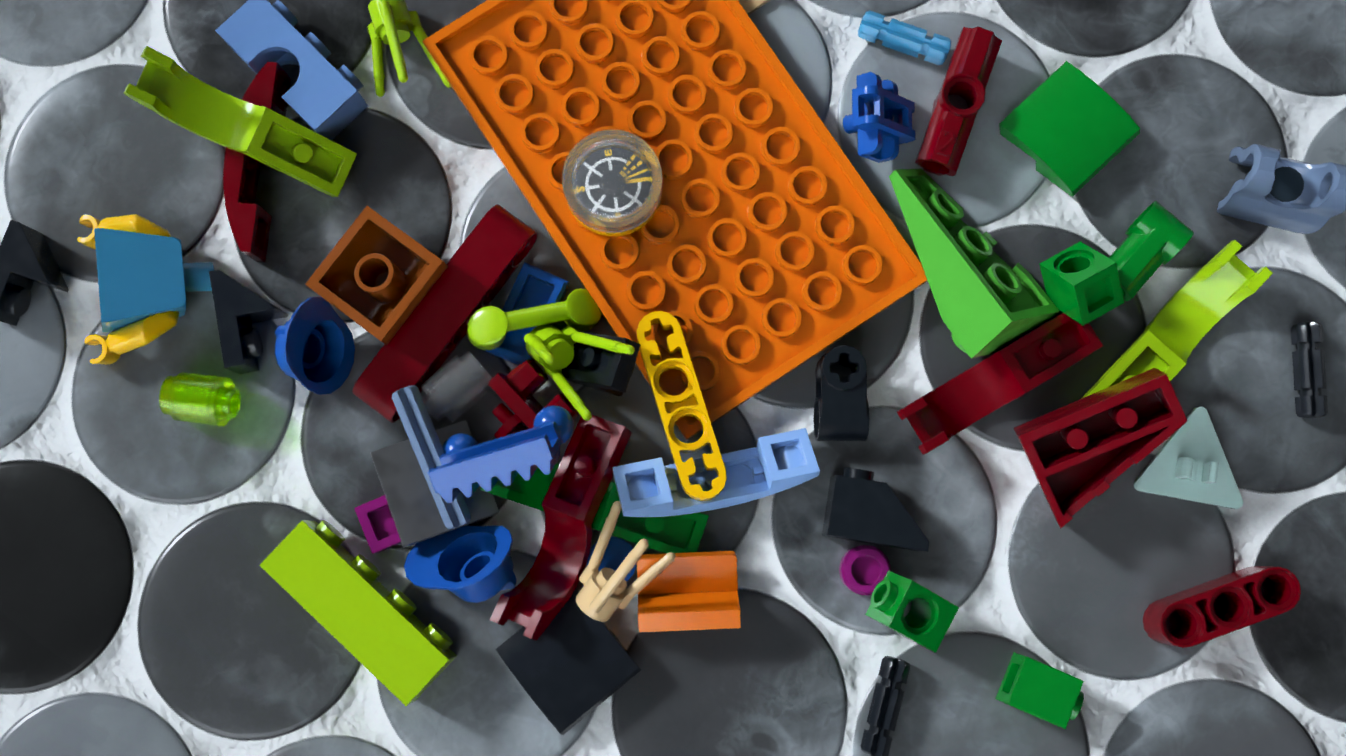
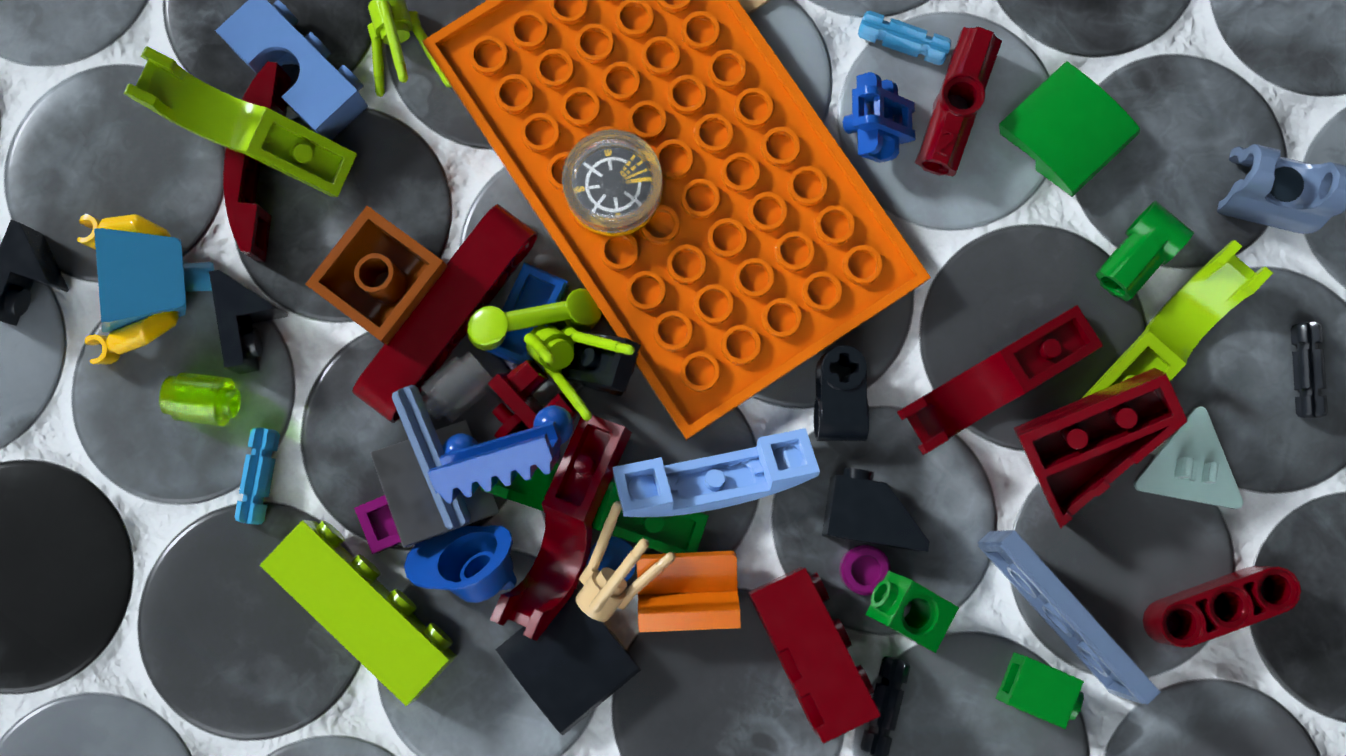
(257, 476): none -> dark azure axle
(315, 347): blue piece -> none
(685, 404): yellow beam -> none
(815, 653): none -> dark red wedge
(972, 286): bright green wedge -> none
(1067, 616): none -> sand blue tile
(1082, 282): green brick -> none

